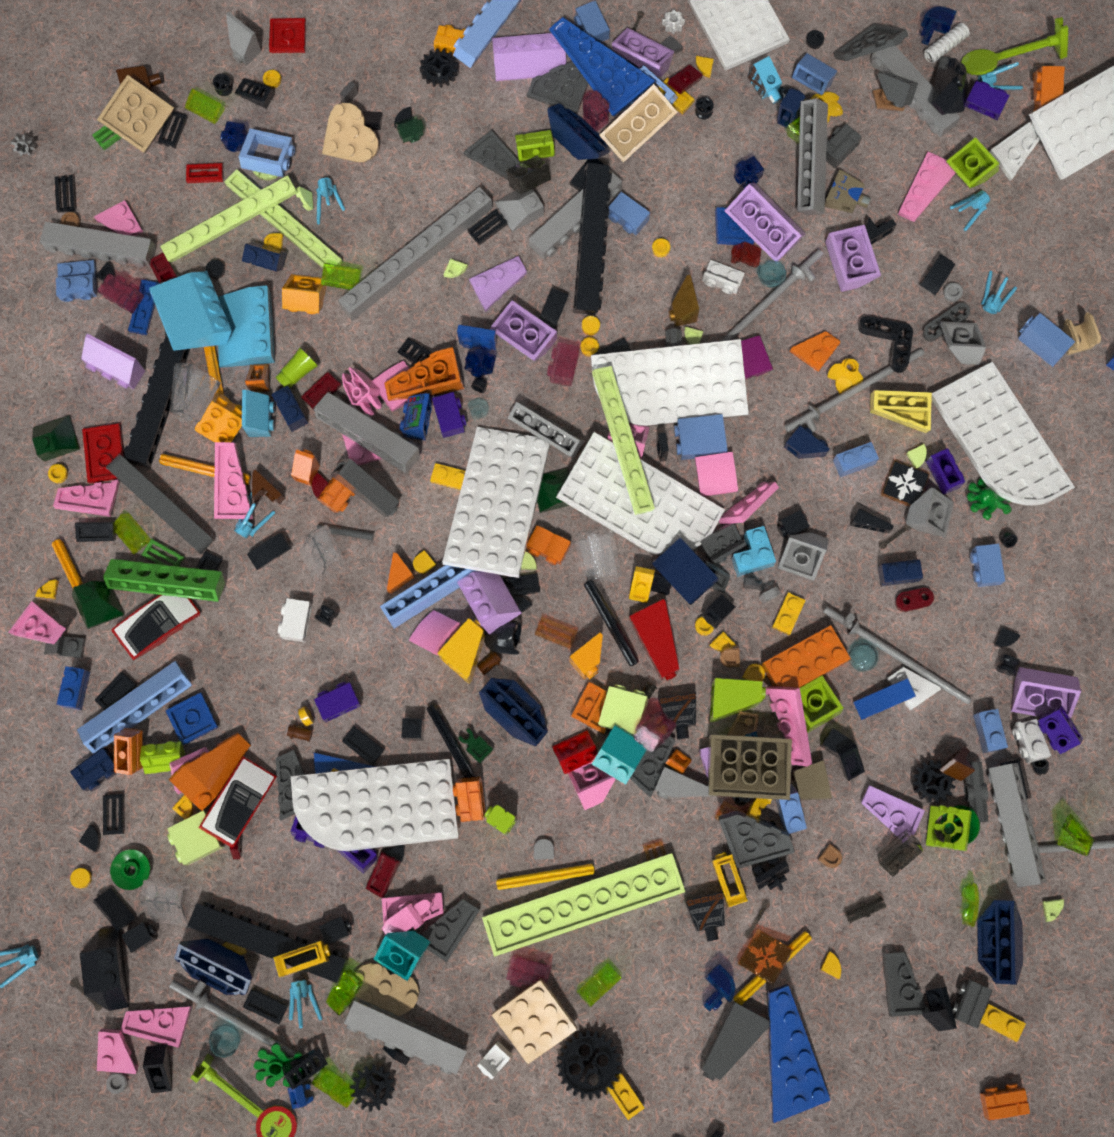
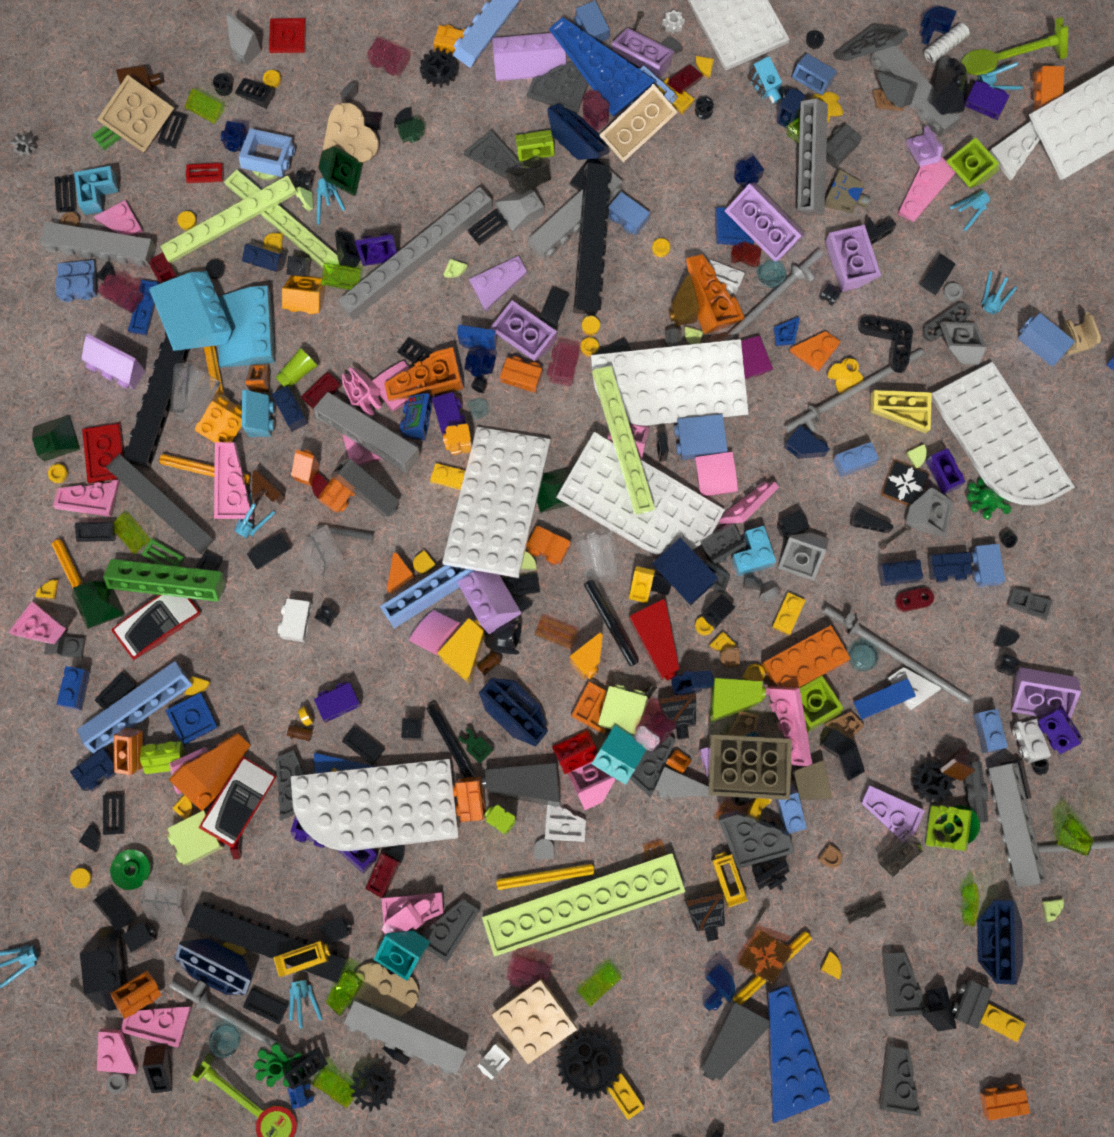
(93, 184): none -> medium azure brick
(135, 994): none -> orange brick
(186, 220): none -> yellow tile
(198, 686): none -> yellow tile
(298, 266): none -> black brick
(304, 179): none -> black wheel
(340, 169): none -> dark green slope
(346, 251): none -> black slope
(376, 249): none -> dark purple slope
(388, 57): none -> clear pink brick
(458, 439): none -> light orange brick
(521, 374): none -> orange brick
(524, 783): none -> dark grey slope
(546, 429): light grey brick -> none
(564, 825): none -> white wing
(692, 681): none -> dark blue brick
(715, 304): none -> orange wedge
(786, 333): none -> blue piece
(831, 294): none -> black wheel
(846, 724): none -> medium nougat piece
(898, 1083): none -> dark grey wing
(925, 148): none -> lavender bracket
(950, 566): none -> dark blue brick
(1030, 604): none -> dark grey slope

